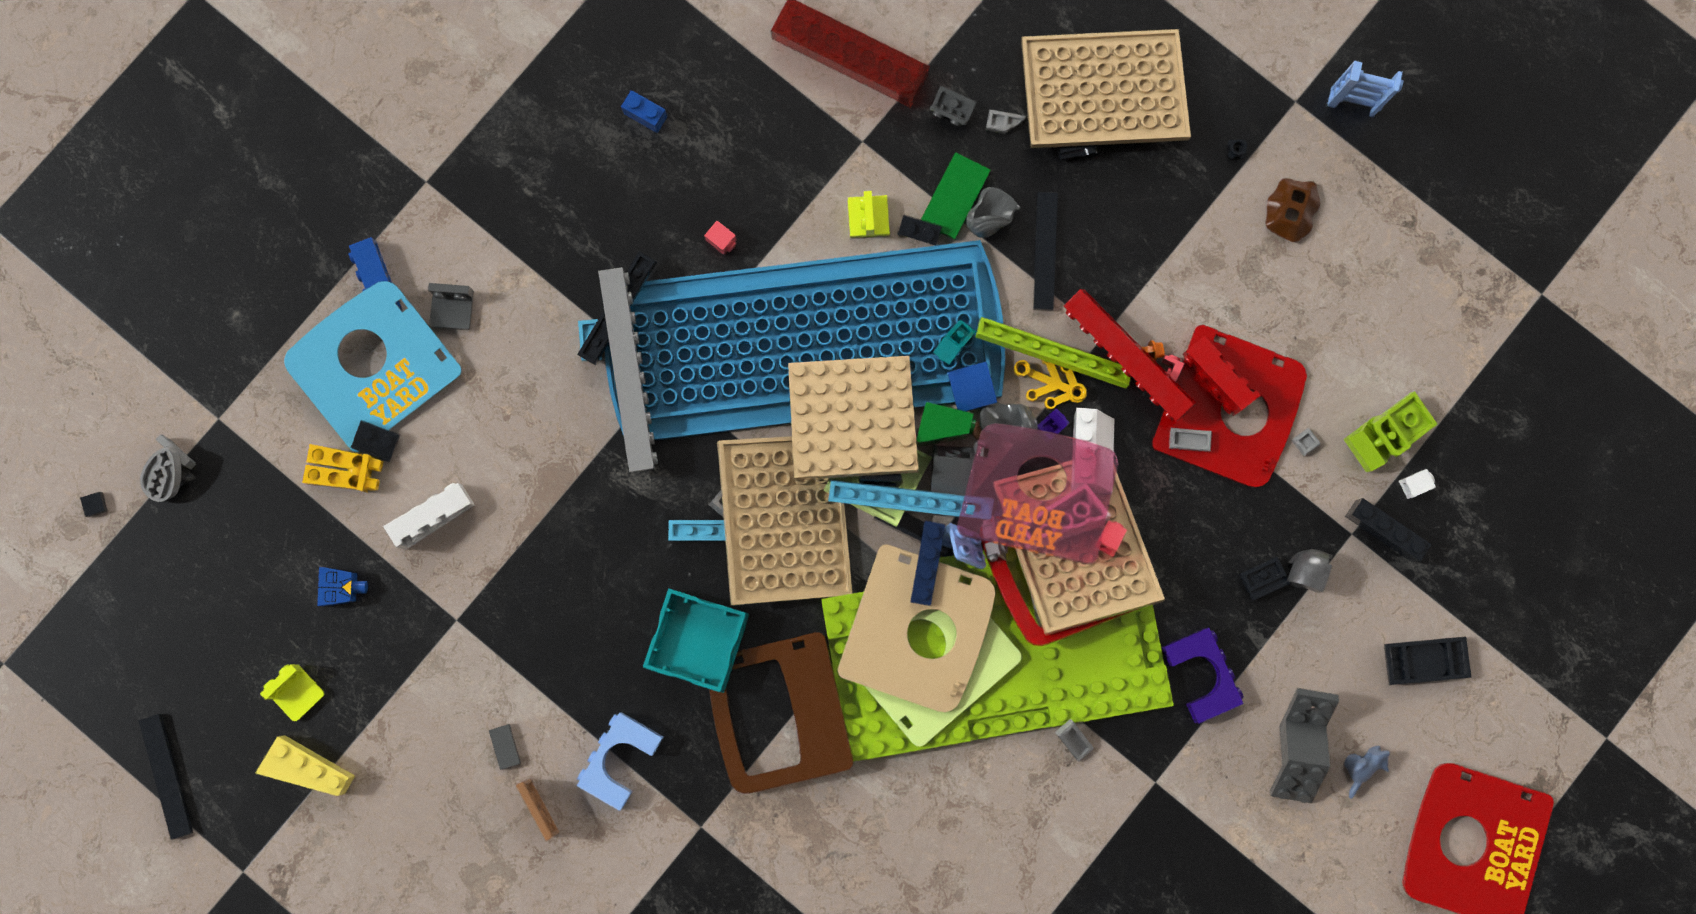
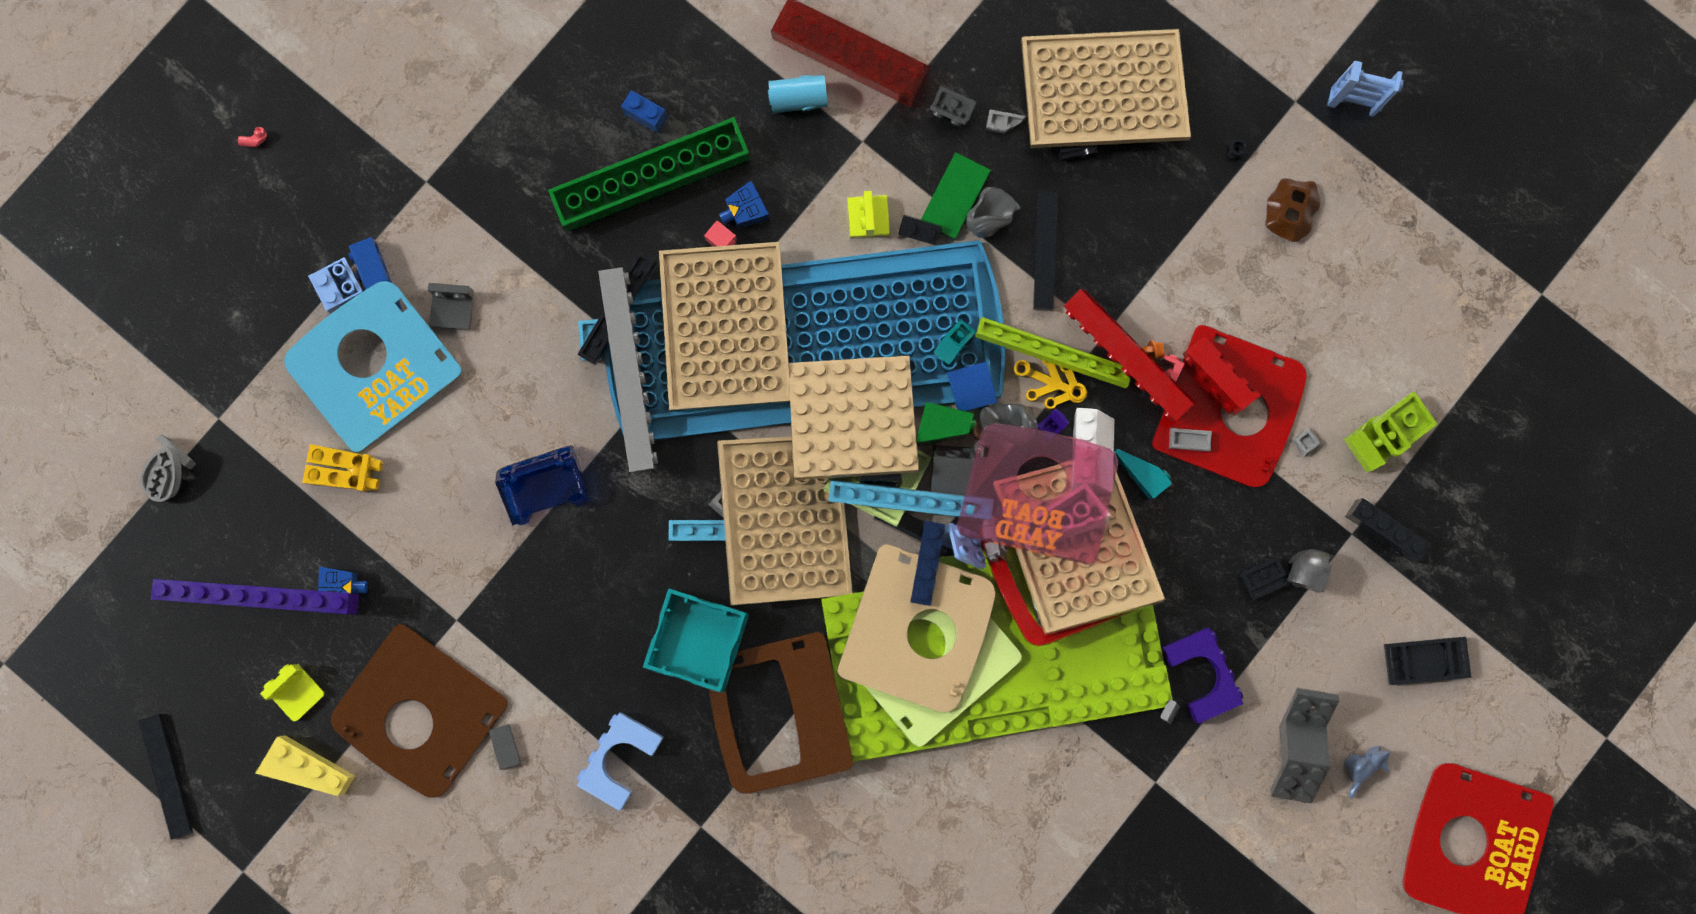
(93, 504): black tile -> none
(255, 140): none -> coral arm
(255, 596): none -> dark purple brick
(335, 285): none -> light blue slope
(375, 441): black plate -> none
(418, 671): none -> reddish brown door
(429, 516): white wedge -> none
(537, 809): medium nougat tile -> none
(541, 484): none -> clear blue windscreen
(649, 174): none -> green brick
(724, 326): none -> tan plate
(744, 207): none -> blue torso
(798, 94): none -> medium azure piece
(1074, 740): light grey tile -> none
(1112, 537): coral brick -> none
(1147, 476): none -> teal slope
(1170, 711): none -> light grey tile
(1417, 483): white brick -> none

